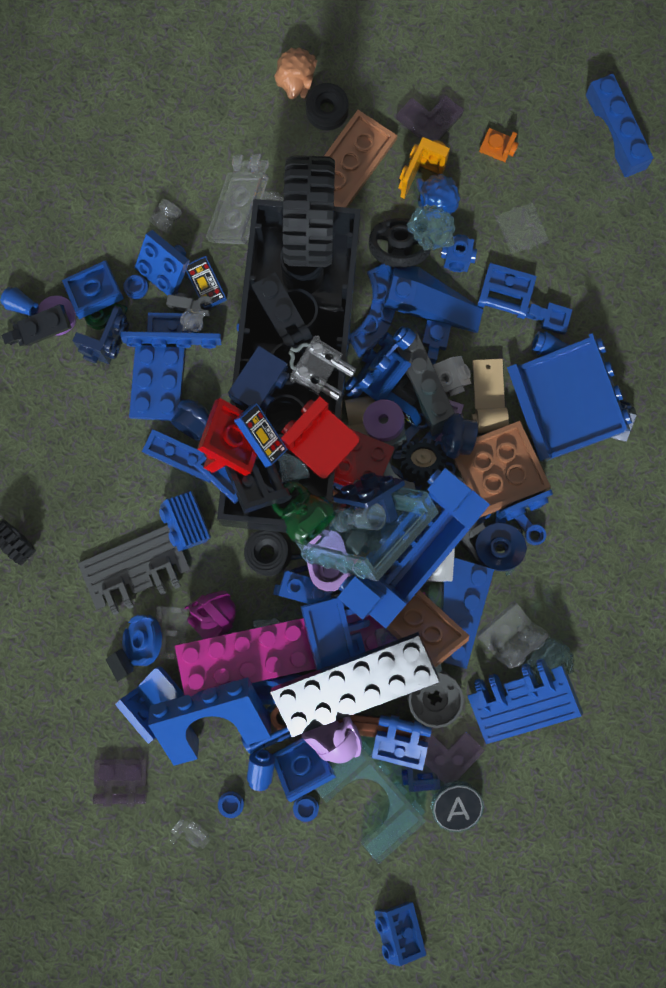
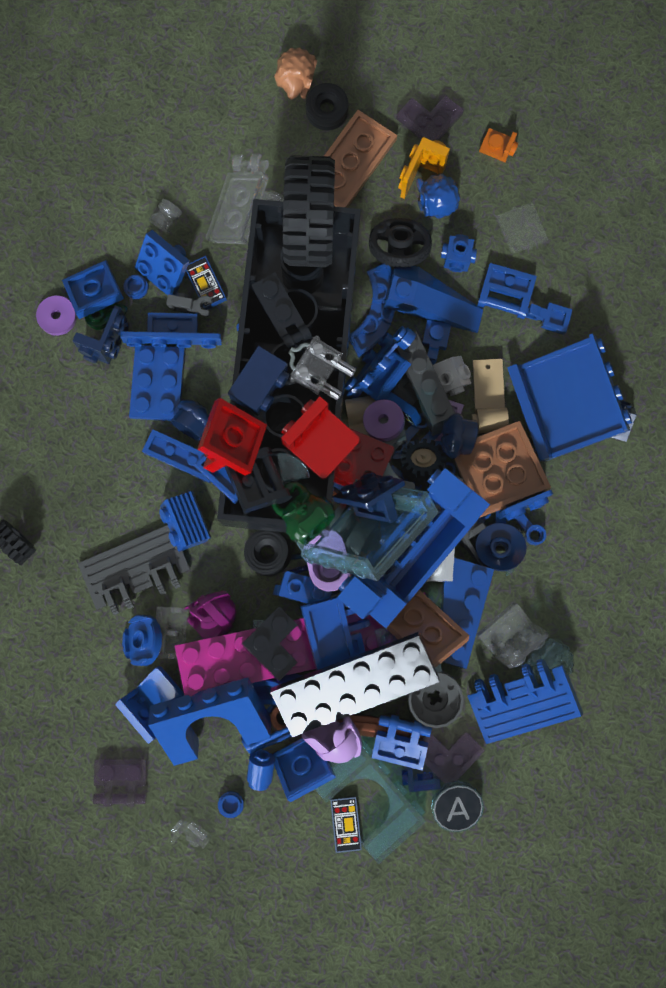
(17, 301): blue cone -> none
(38, 327): black hinge -> none
(119, 665): black tile -> none
(192, 321): clear plate -> none
(260, 435): tile -> none
(265, 646): none -> black plate
(305, 808): blue plate -> none
(345, 824): none -> tile
(363, 518): clear piece -> none
(400, 934): blue bracket -> none
(432, 227): clear light blue animal -> none
(545, 343): blue cone -> none
(629, 144): blue arch -> none

